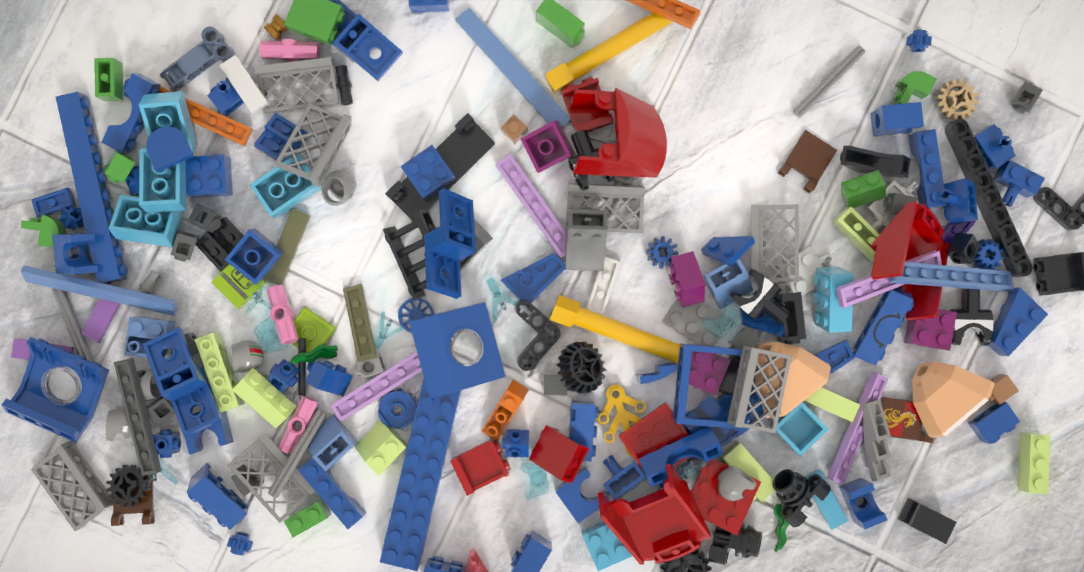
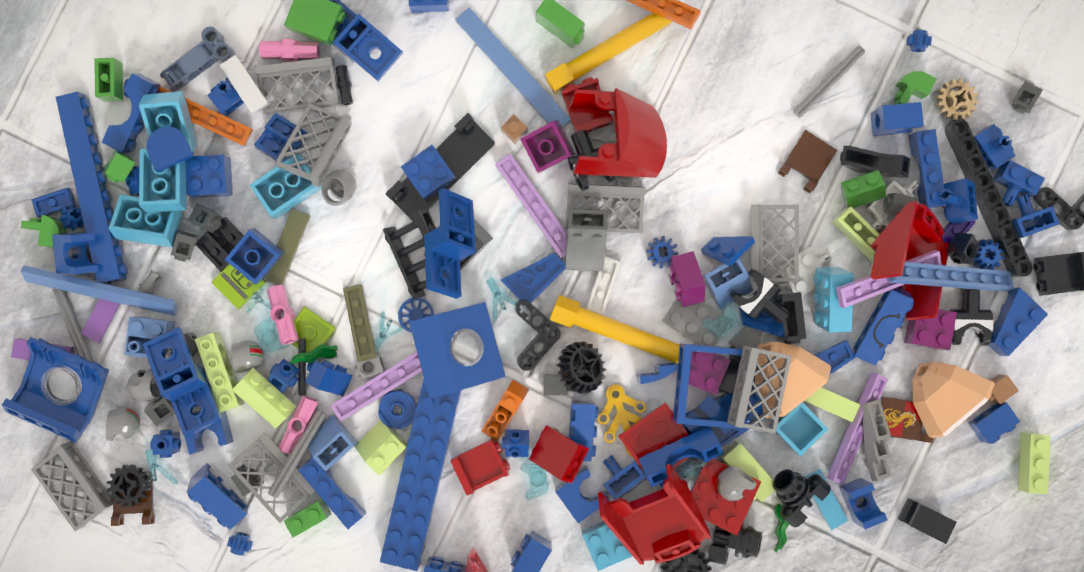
(137, 416): dark grey tile -> none
(276, 27): pearl gold wheel -> none
(1032, 220): none -> blue brick

